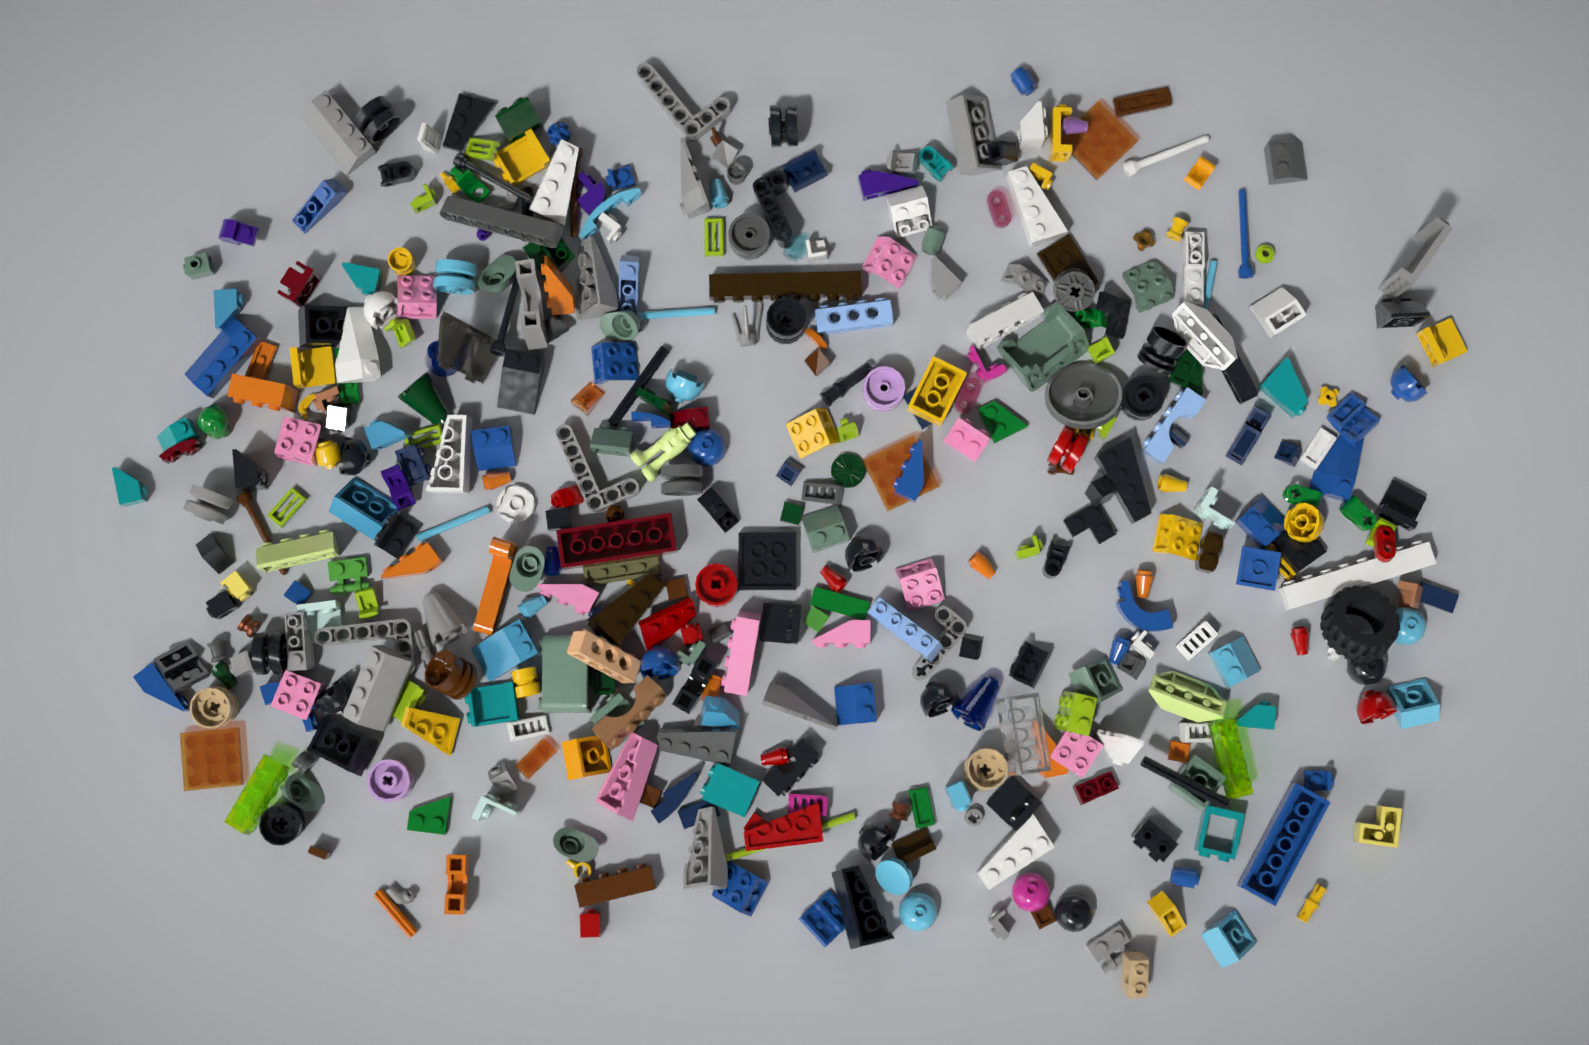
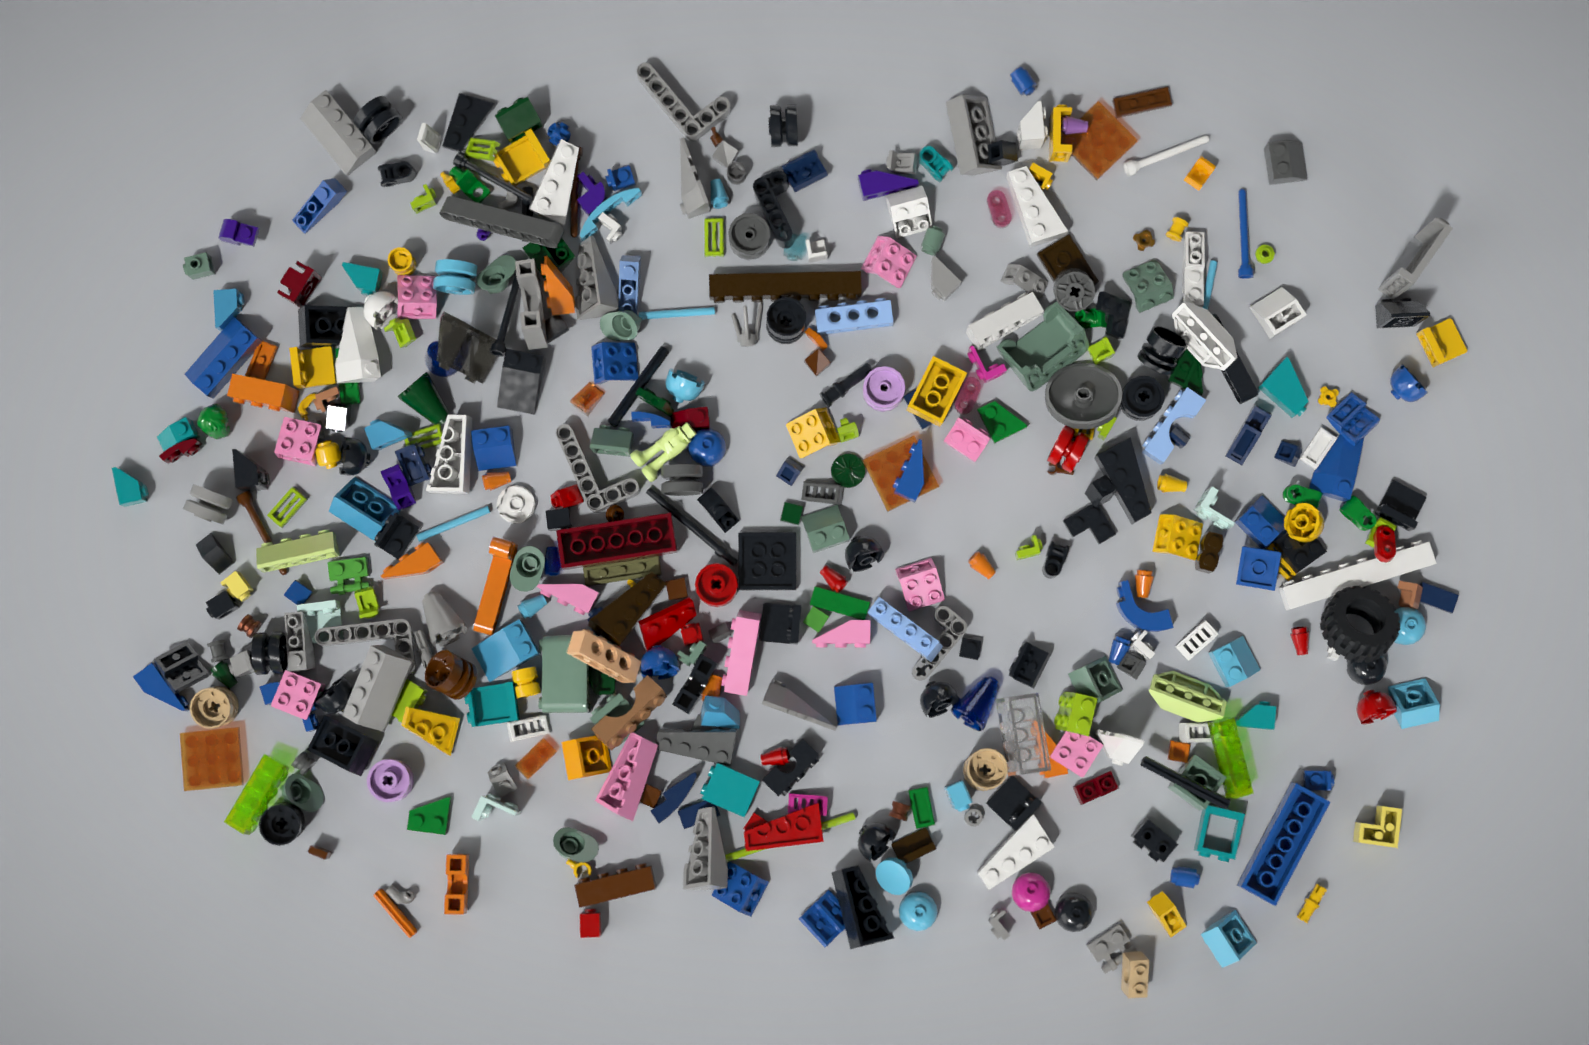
(720, 550): none -> black bar

